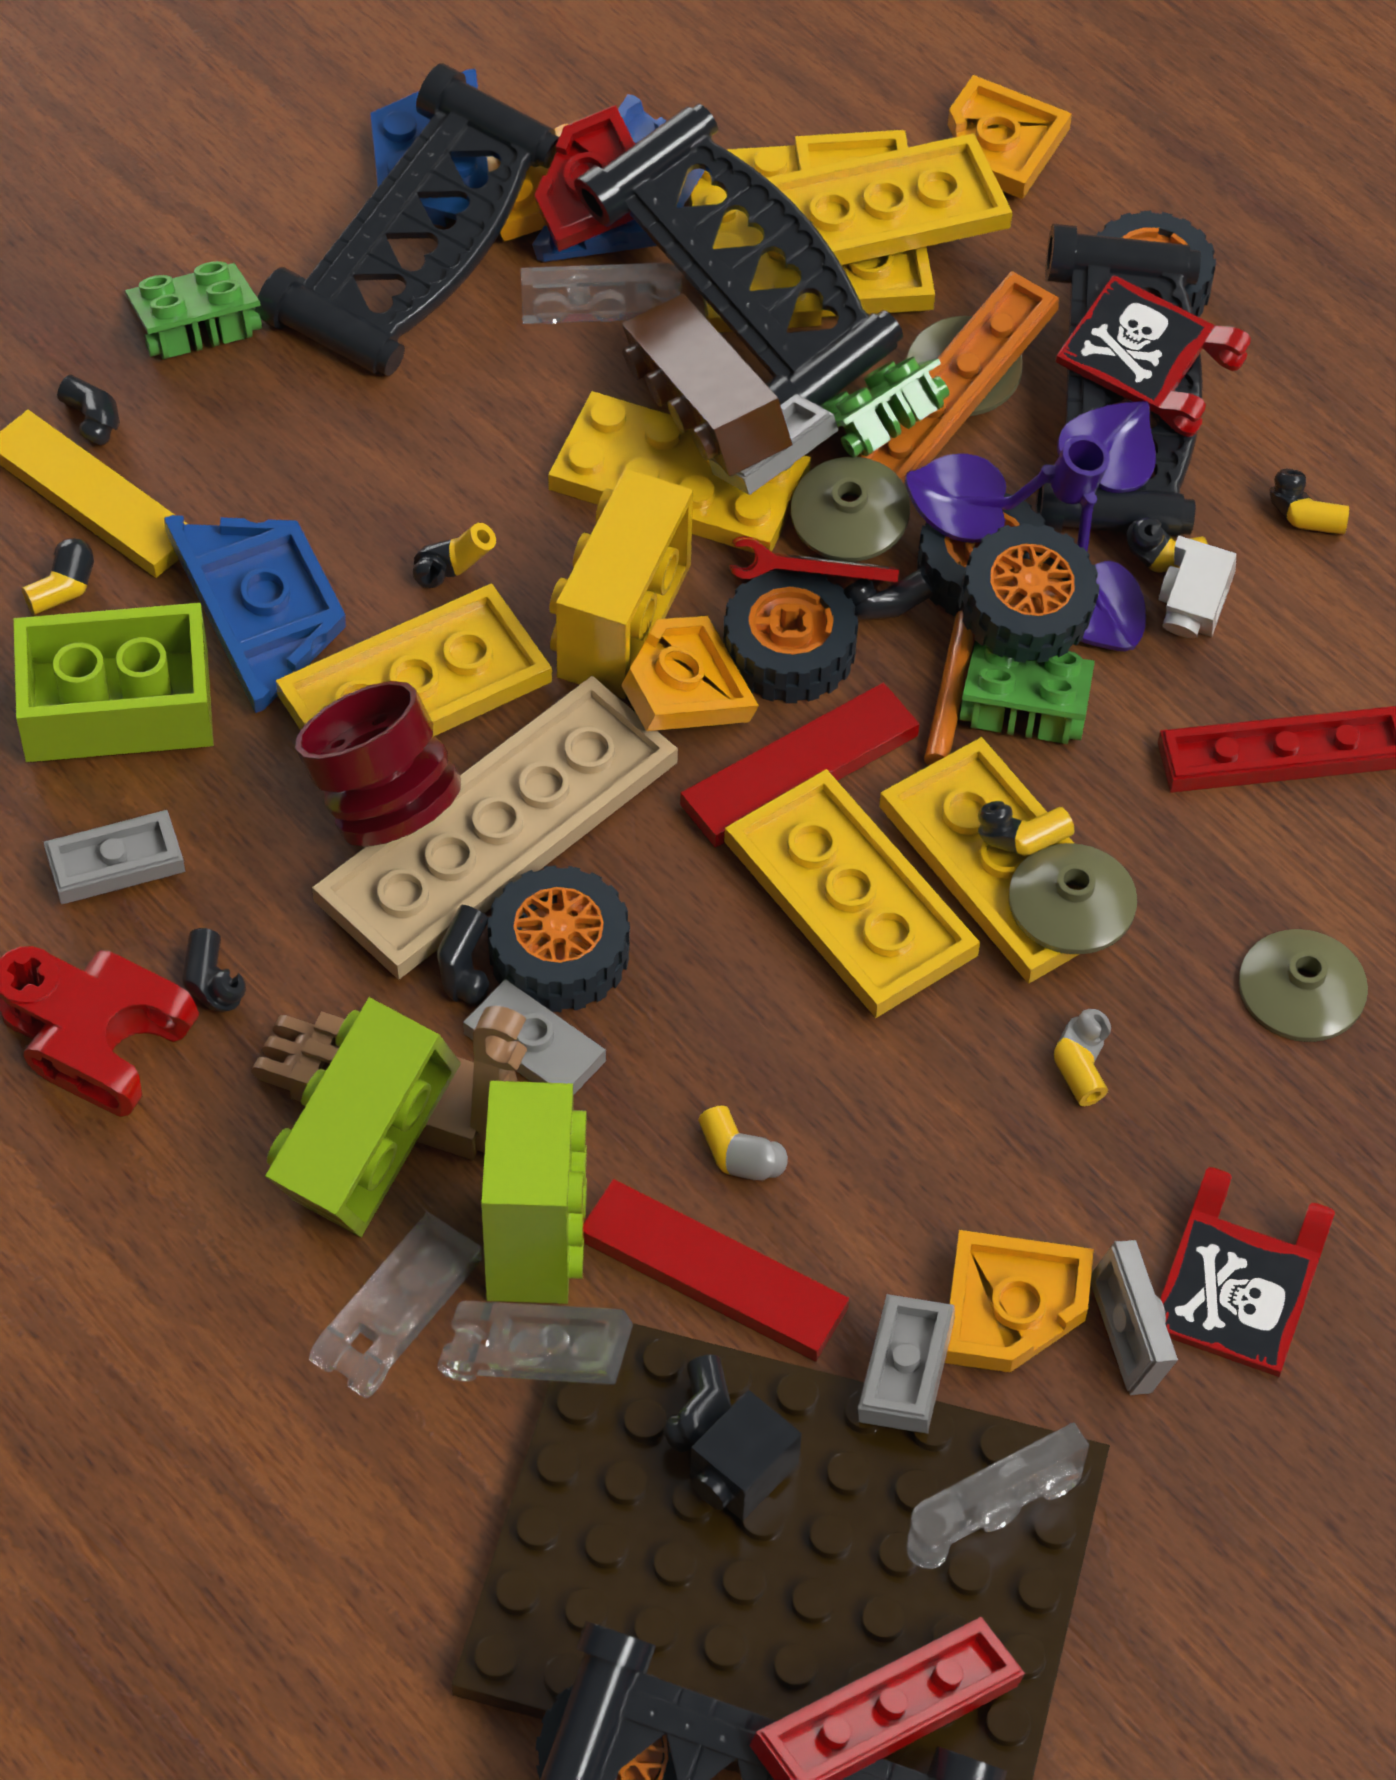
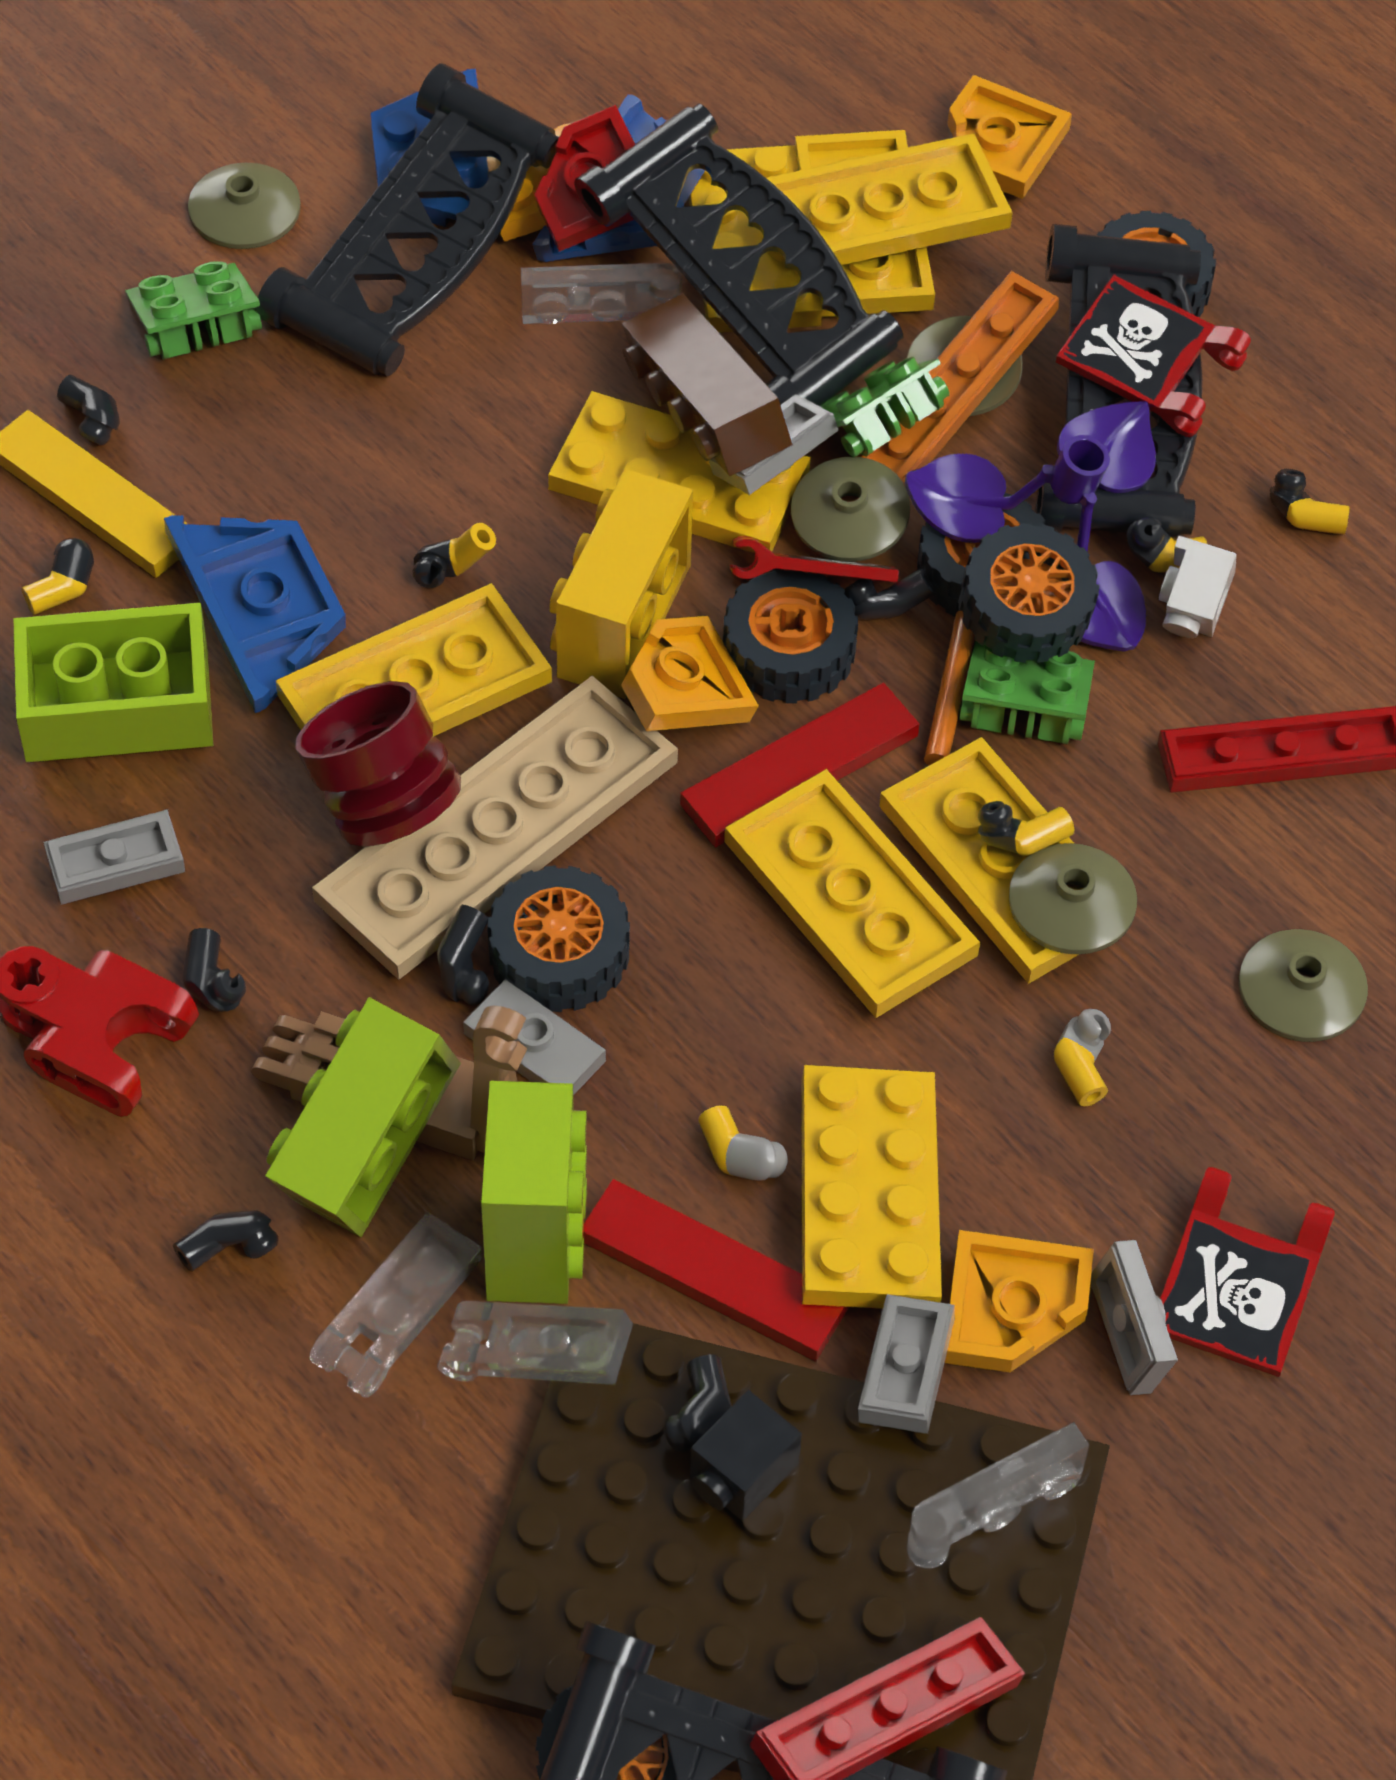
(225, 1230): none -> black arm
(244, 205): none -> olive dish
(869, 1187): none -> yellow plate

